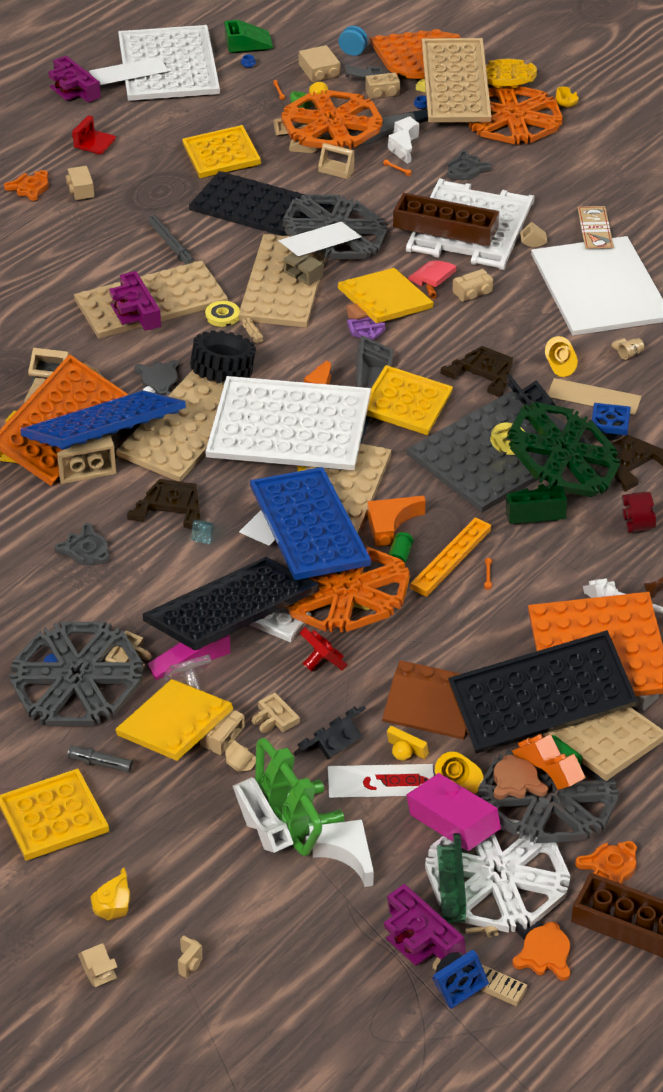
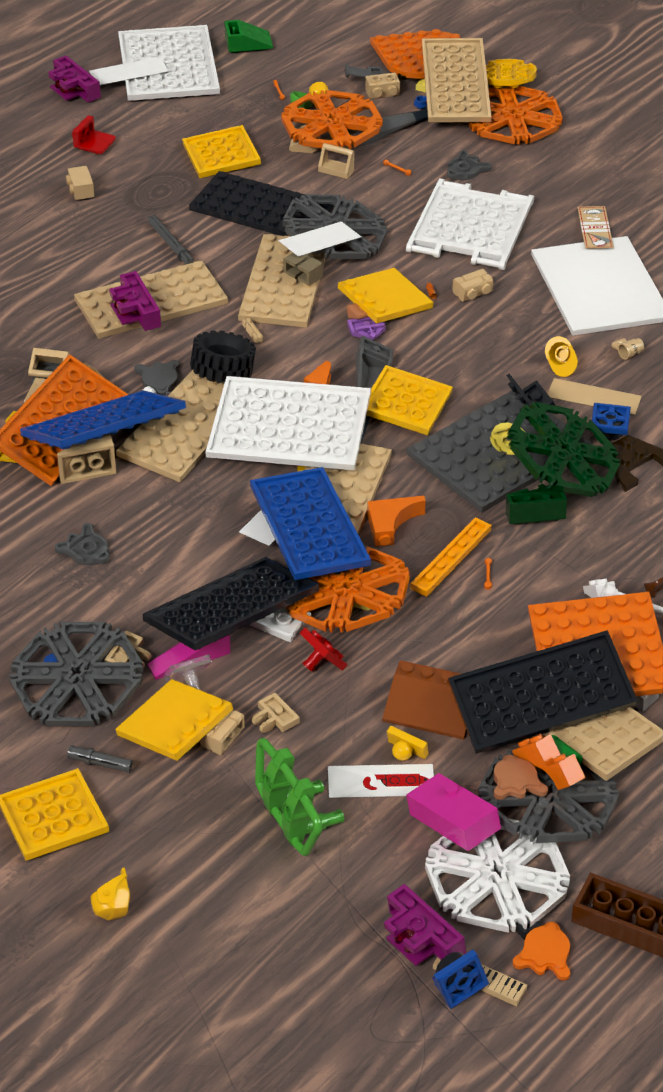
(30, 185): orange tile -> none
(98, 965): tan brick -> none
(171, 497): dark brown wing -> none
(191, 958): tan bracket -> none
(202, 531): clear light blue tile -> none
(222, 313): light yellow tile -> none
(239, 757): tan piece -> none
(248, 61): blue plate -> none
(260, 816): white arch -> none
(279, 127): tan tile -> none
(319, 63): tan brick -> none
(337, 737): black bracket -> none
(347, 844): white arch -> none
(353, 40): dark azure head -> none
(400, 141): white arch -> none
(401, 546): green piece -> none
(433, 273): coral slope -> none
(446, 219): reddish brown brick -> none
(452, 881): clear green fence -> none
(460, 770): yellow piece -> none
(484, 363): dark brown wing -> none
(488, 929): tan hand -> none
(533, 236): tan brick -> none
(565, 97): yellow hair -> none
(611, 861): orange tile -> none
(638, 512): dark red brick -> none

